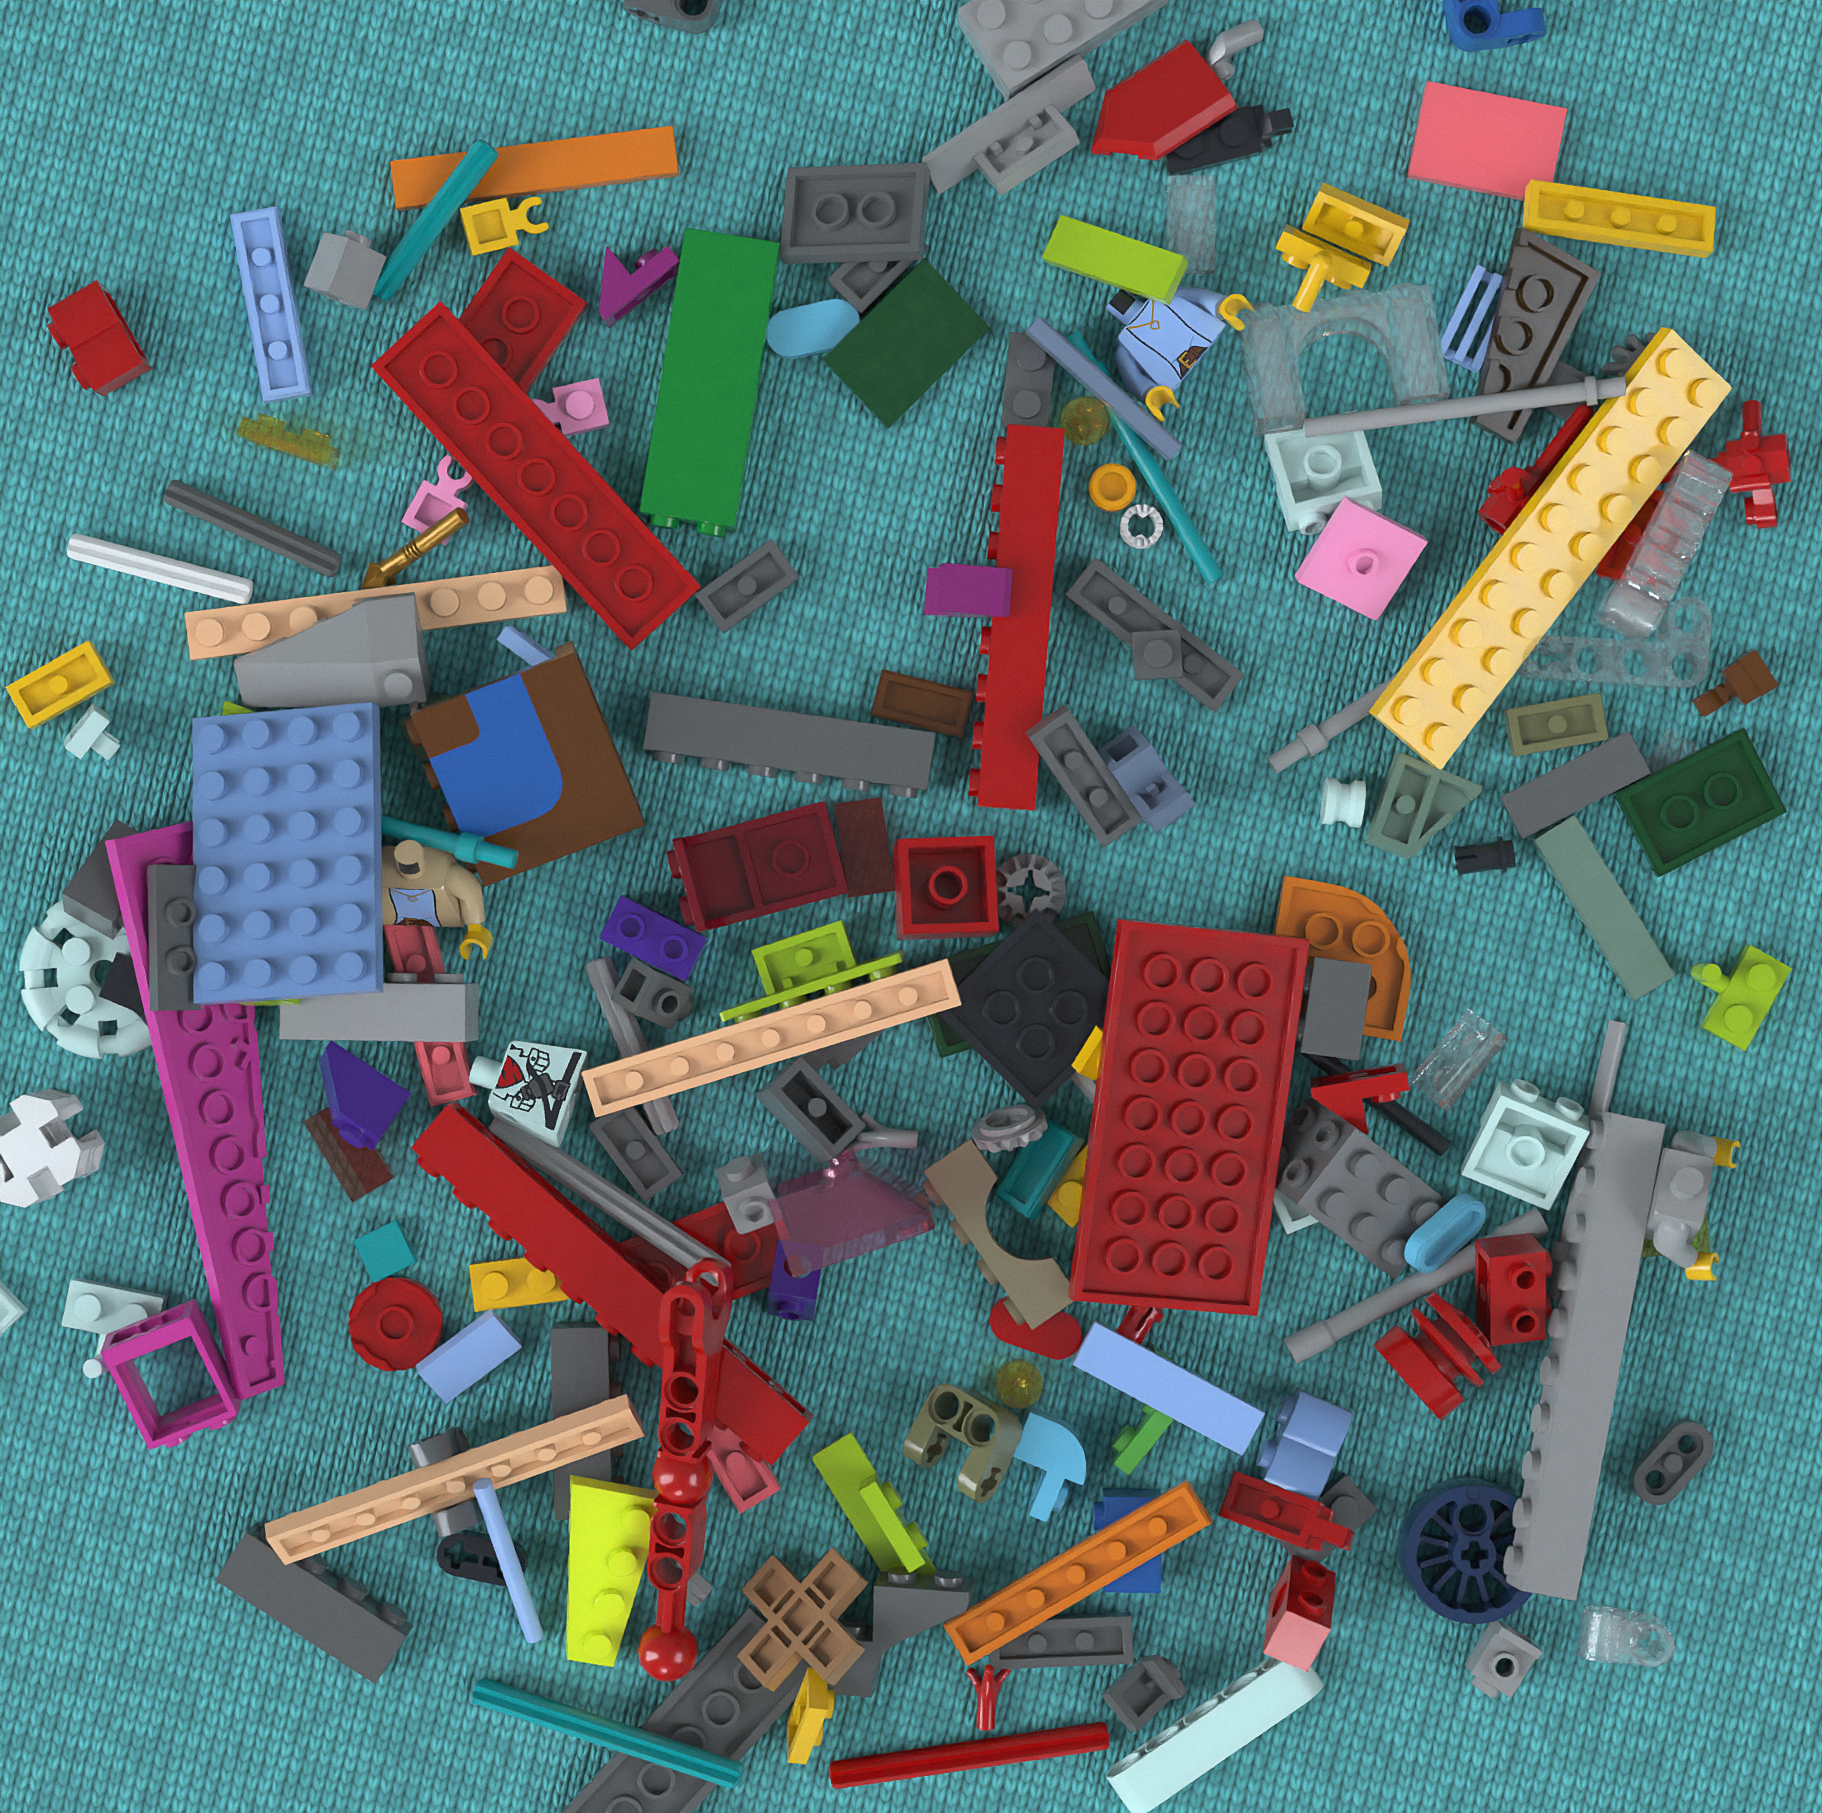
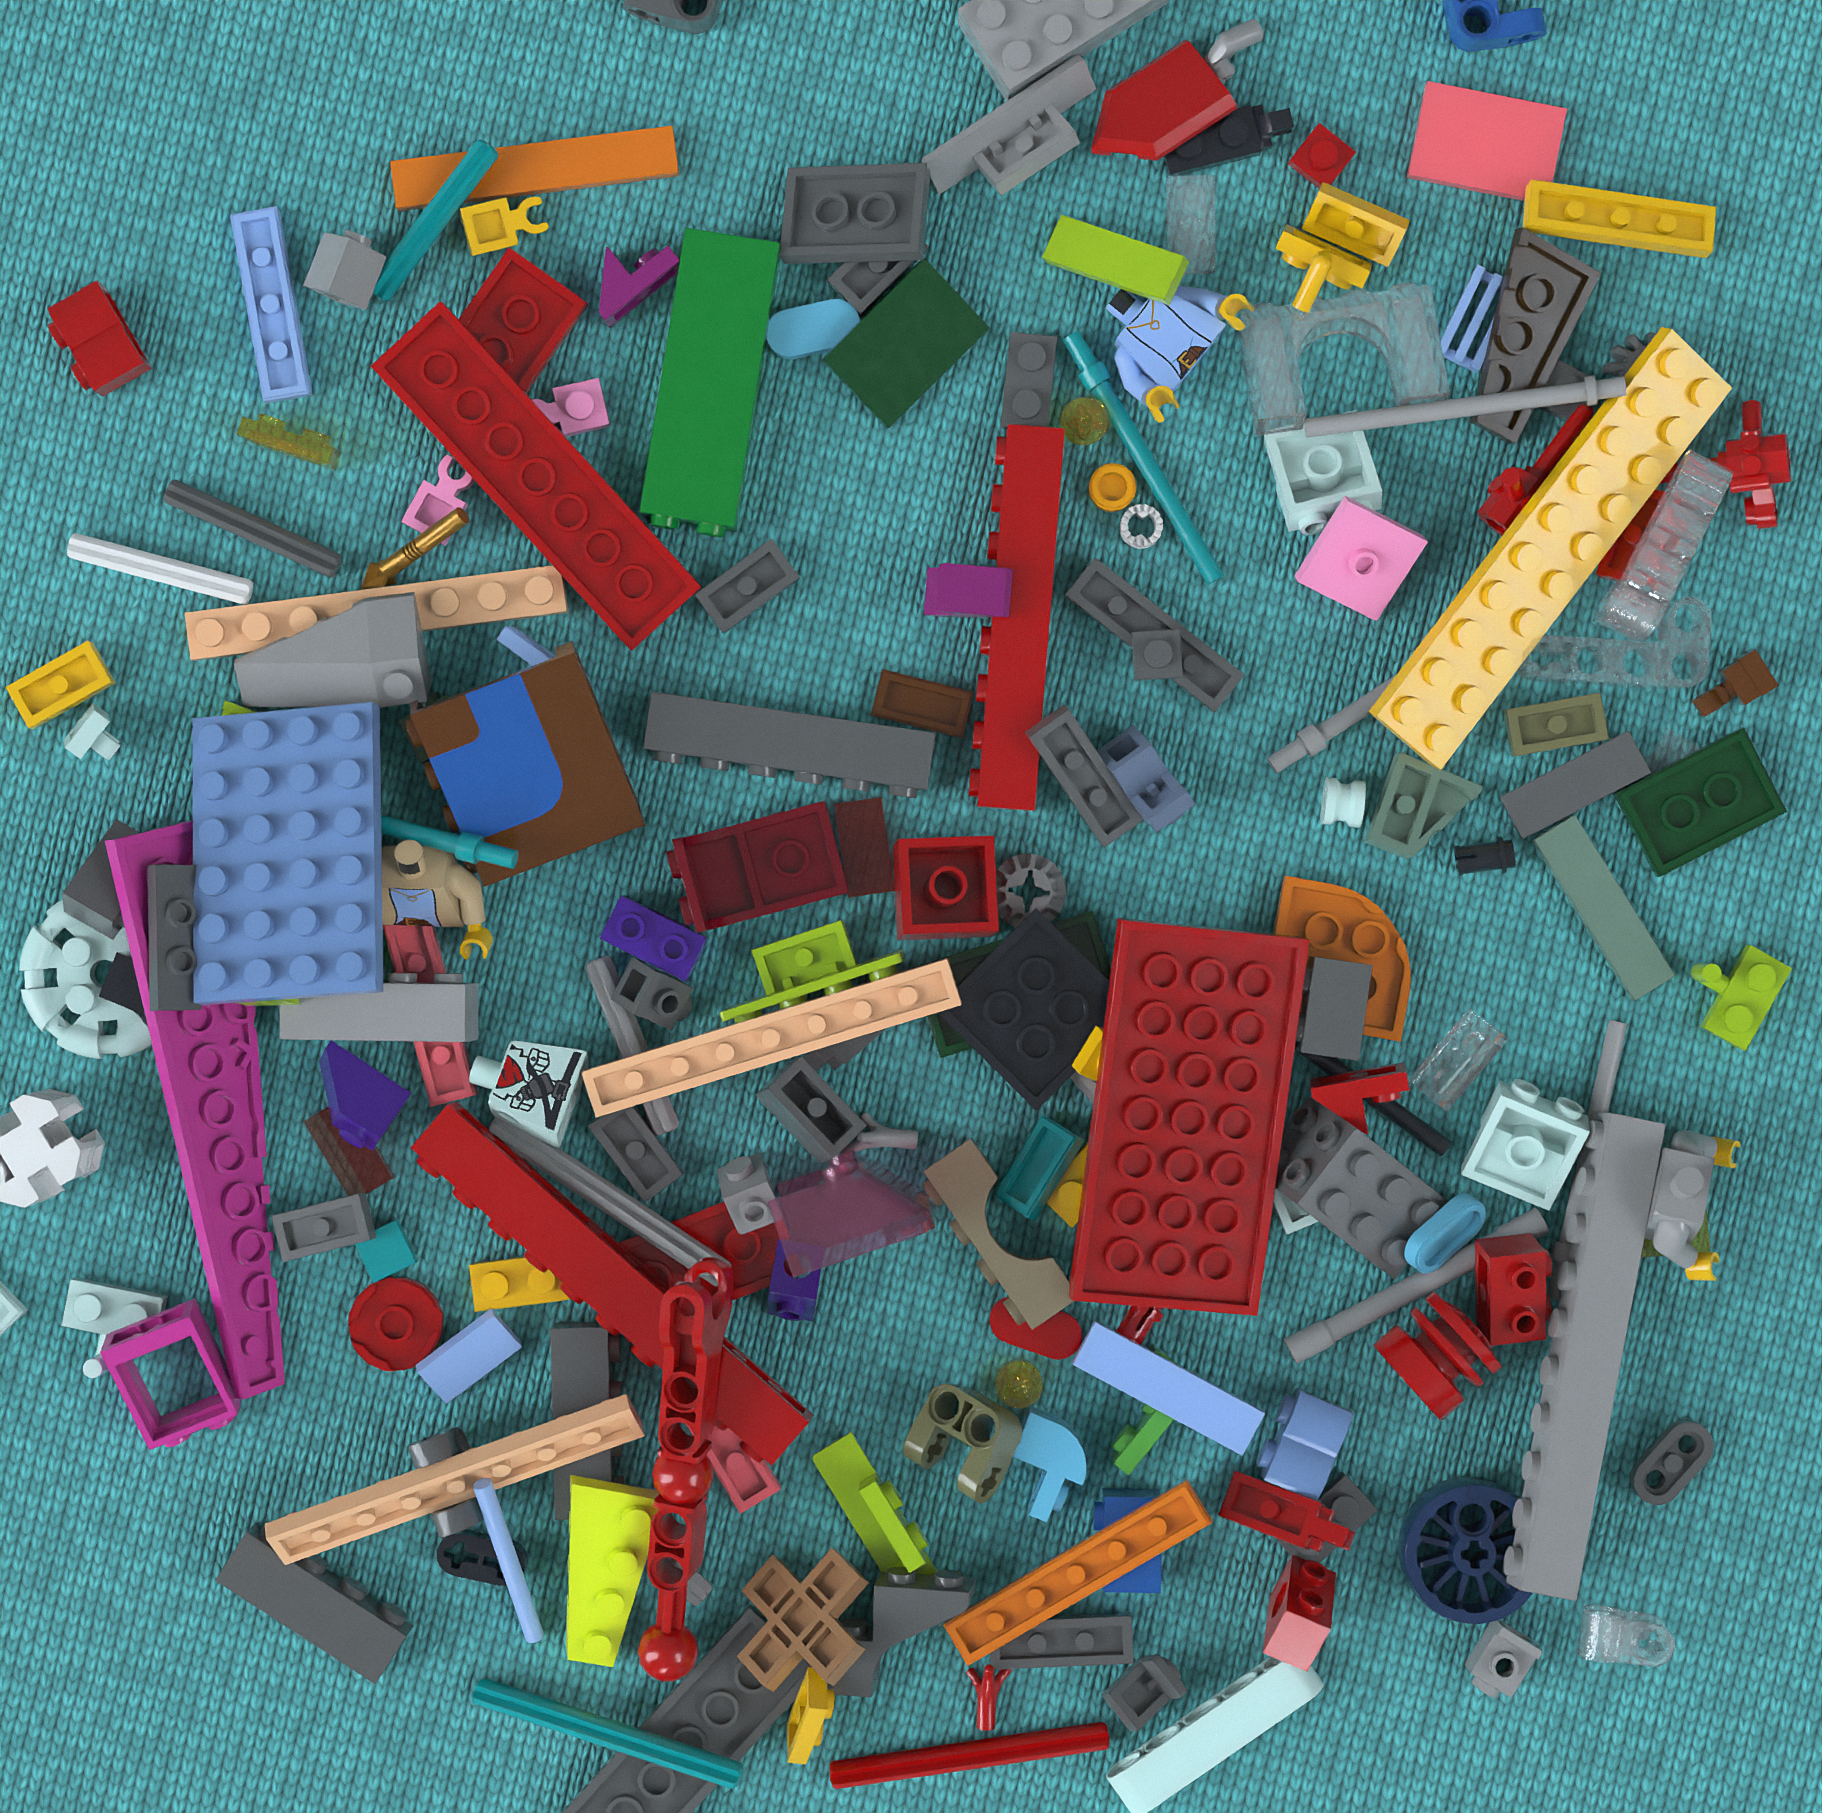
(324, 1226): none -> dark grey plate
(1009, 1128): light grey gear -> none
(1104, 389): sand blue tile -> none
(1321, 157): none -> red plate

